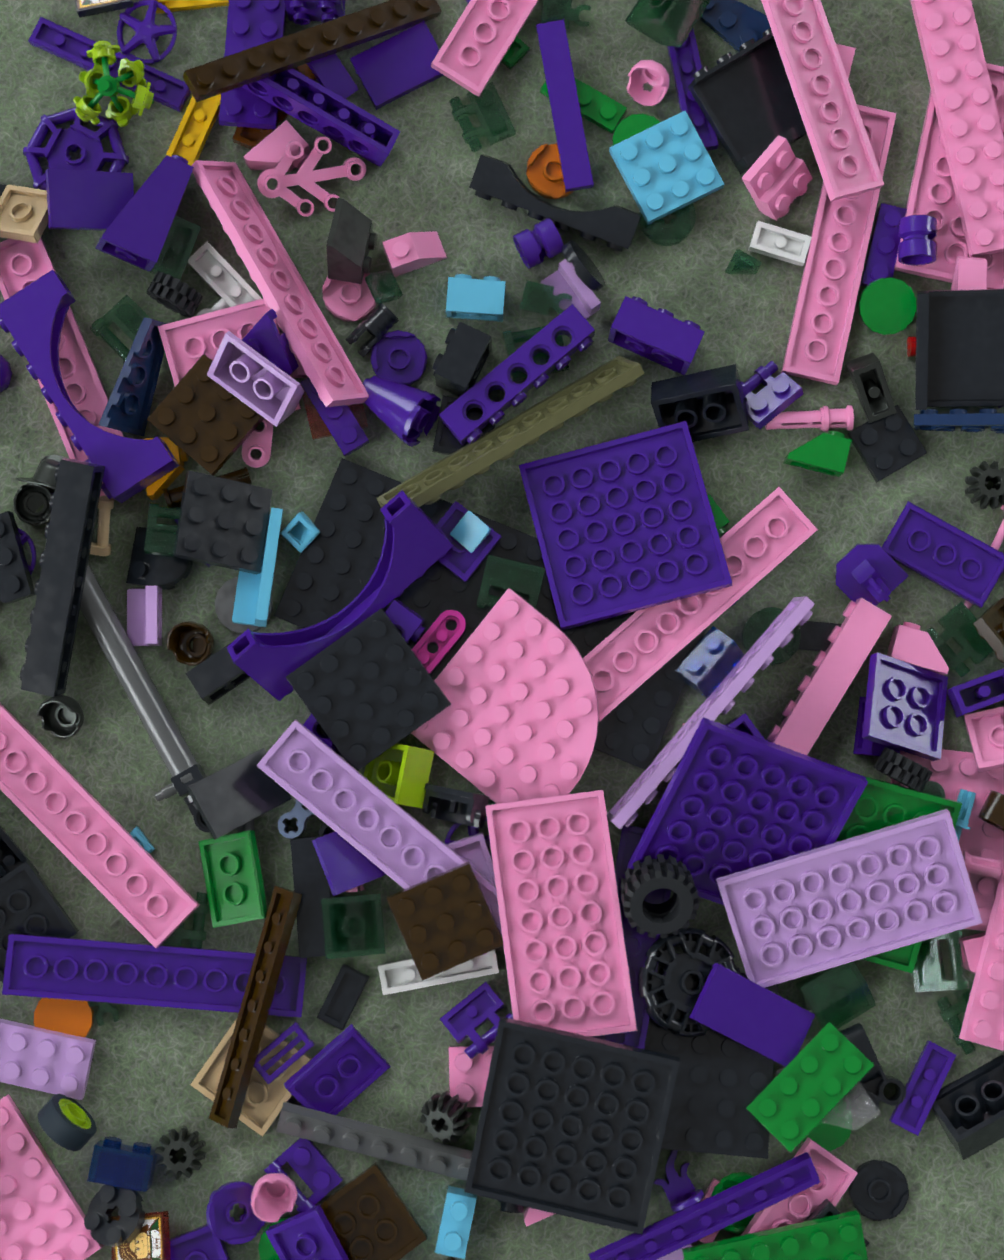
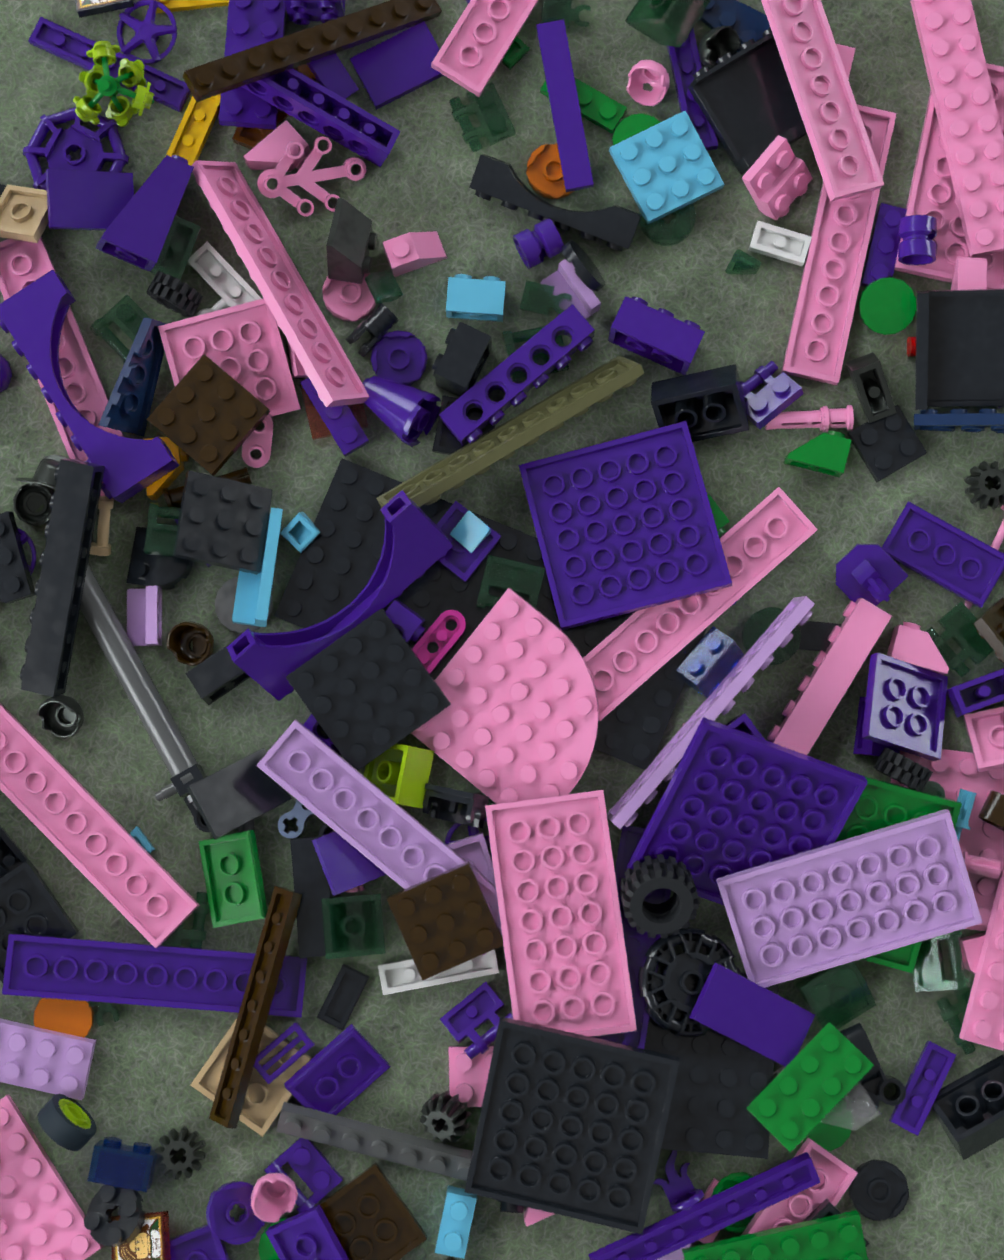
(255, 380): lavender slope -> none
(270, 344): dark purple wing -> none
(718, 43): none -> pearl dark grey hair

